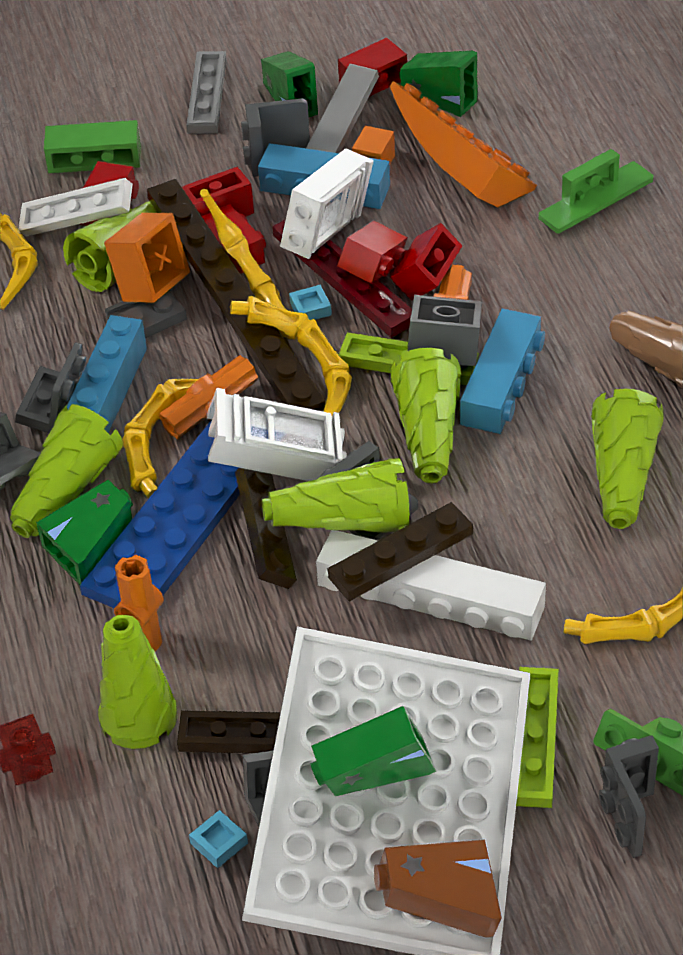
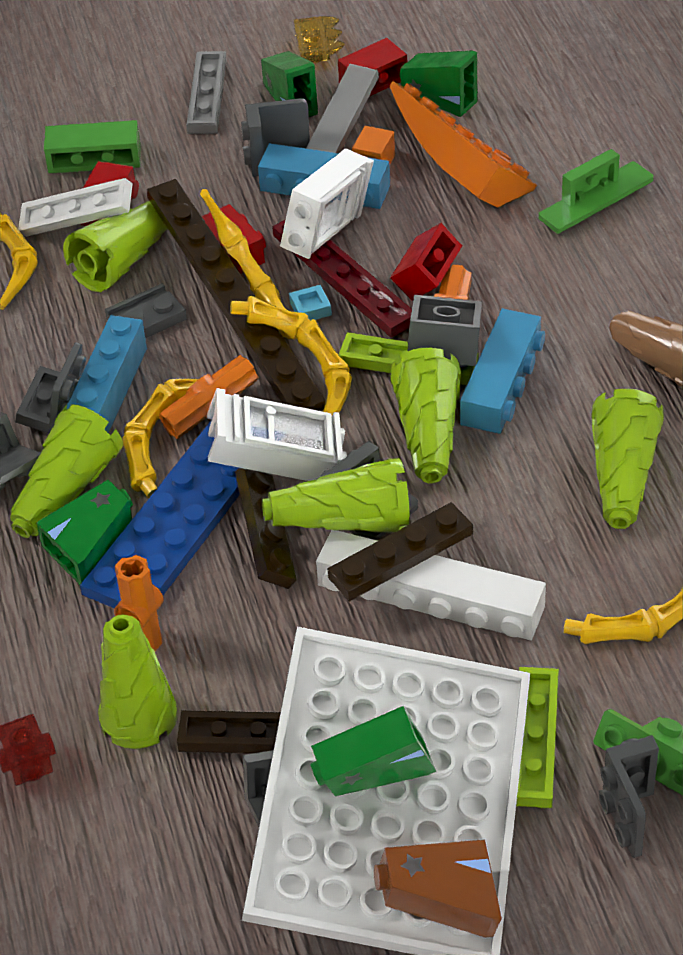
(147, 257): orange brick -> none
(218, 839): medium azure plate -> none
(225, 188): red brick -> none
(317, 37): none -> clear yellow plate
(372, 252): red brick -> none

